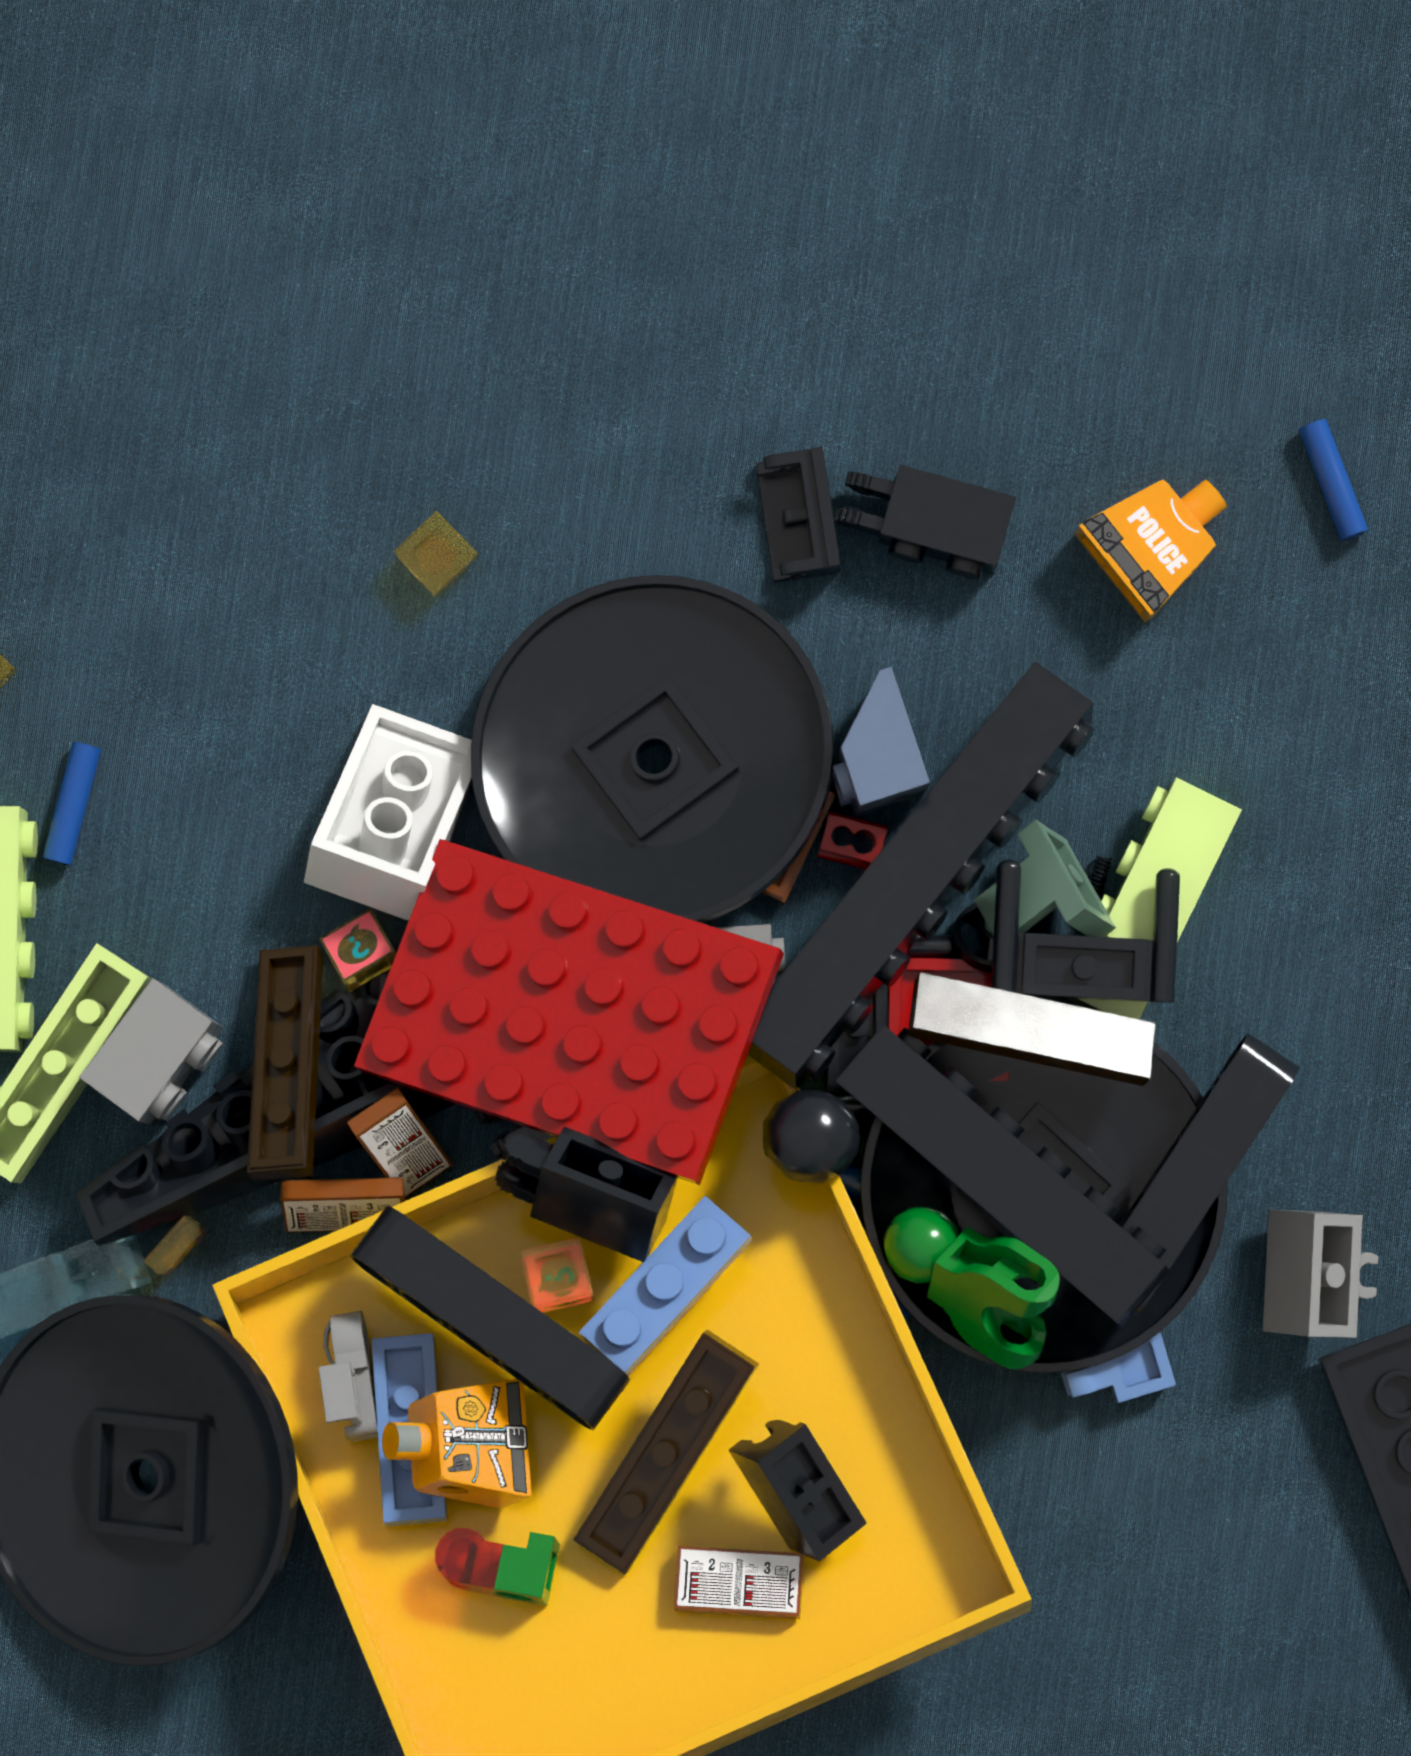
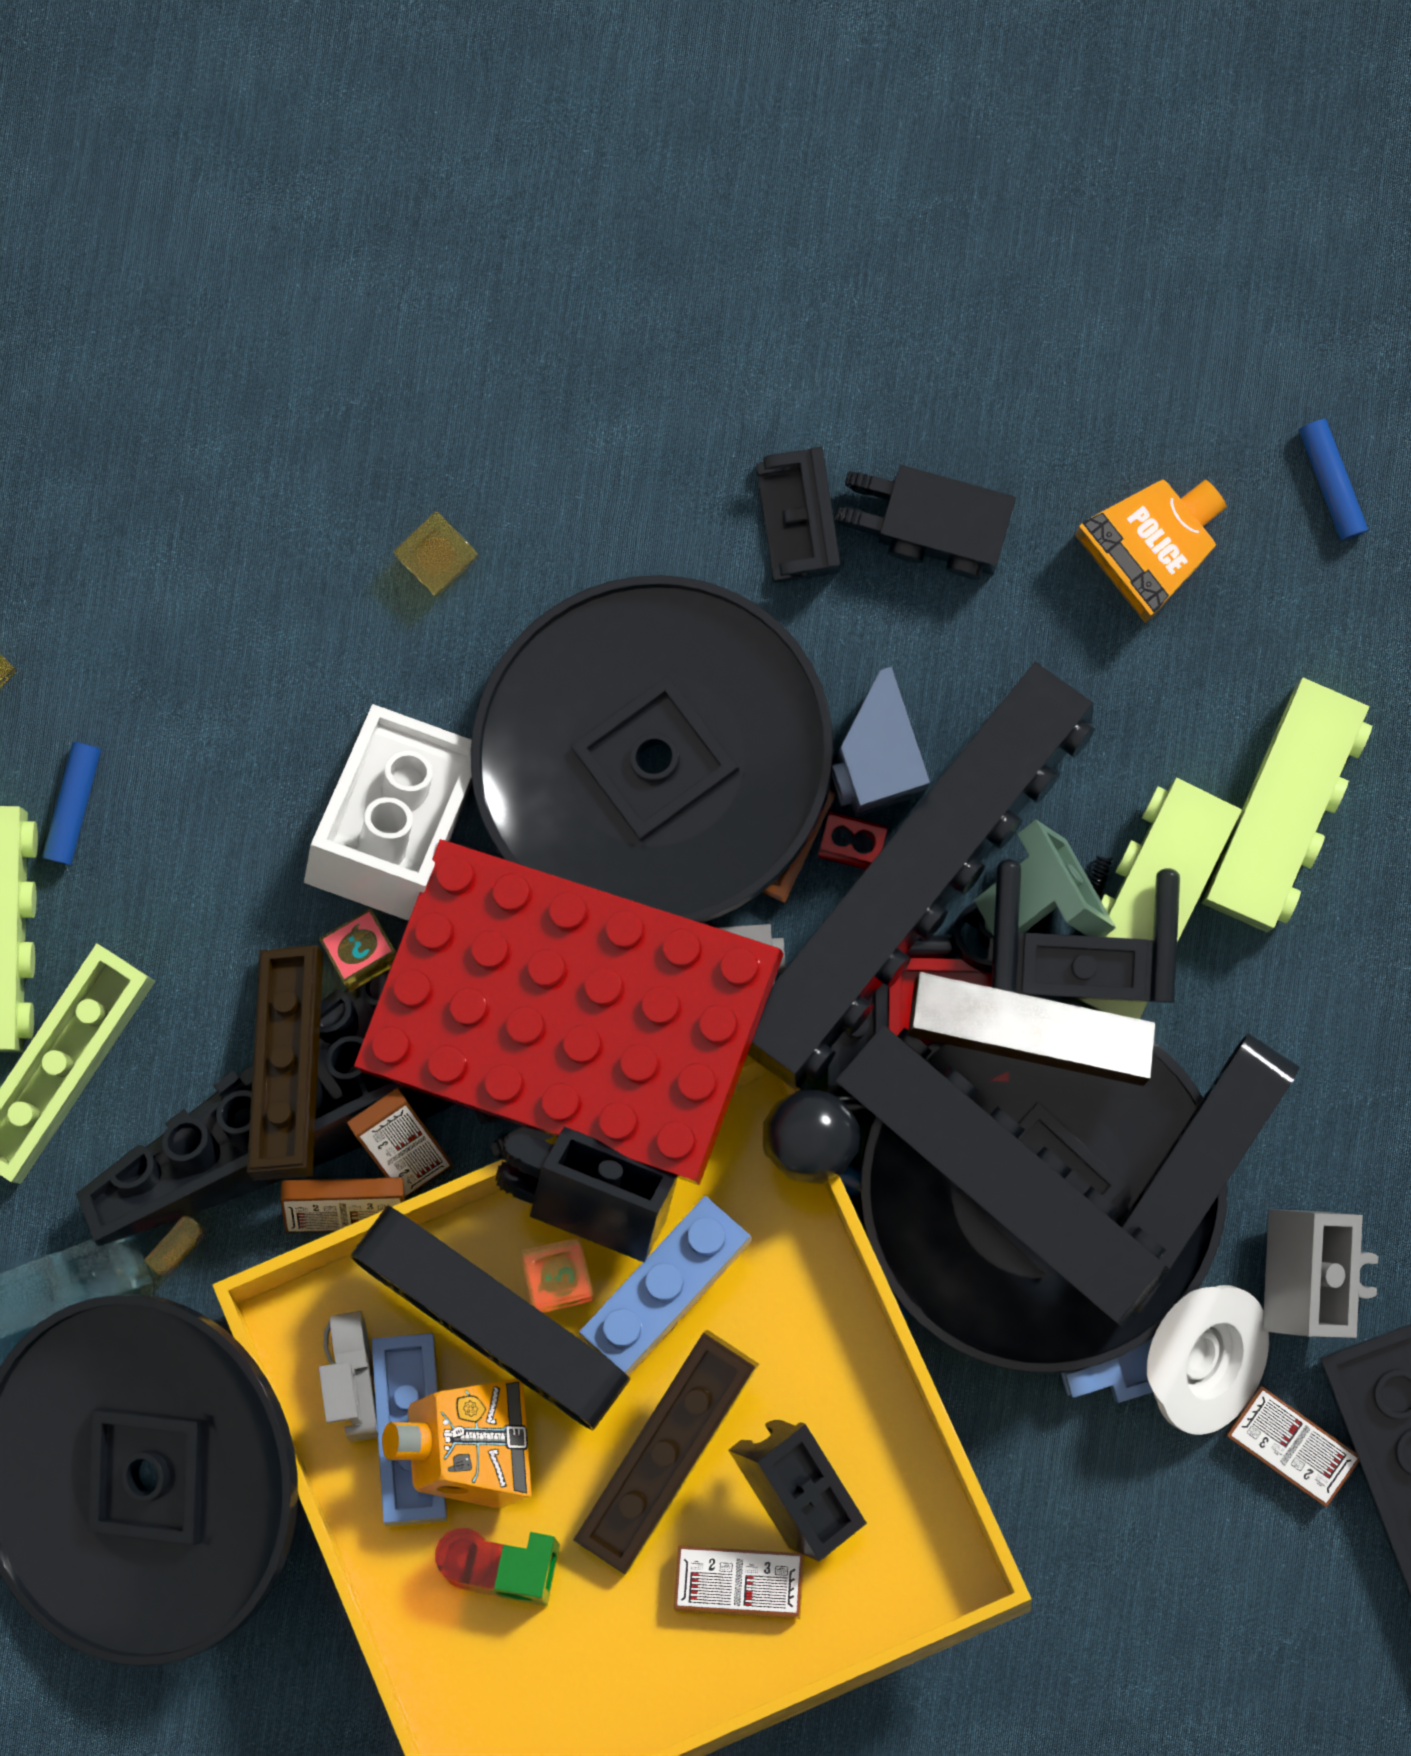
(154, 1054): light grey brick -> none
(975, 1281): green piece -> none
(1208, 1358): none -> white hat
(1286, 806): none -> yellowish green brick
(1293, 1446): none -> tile

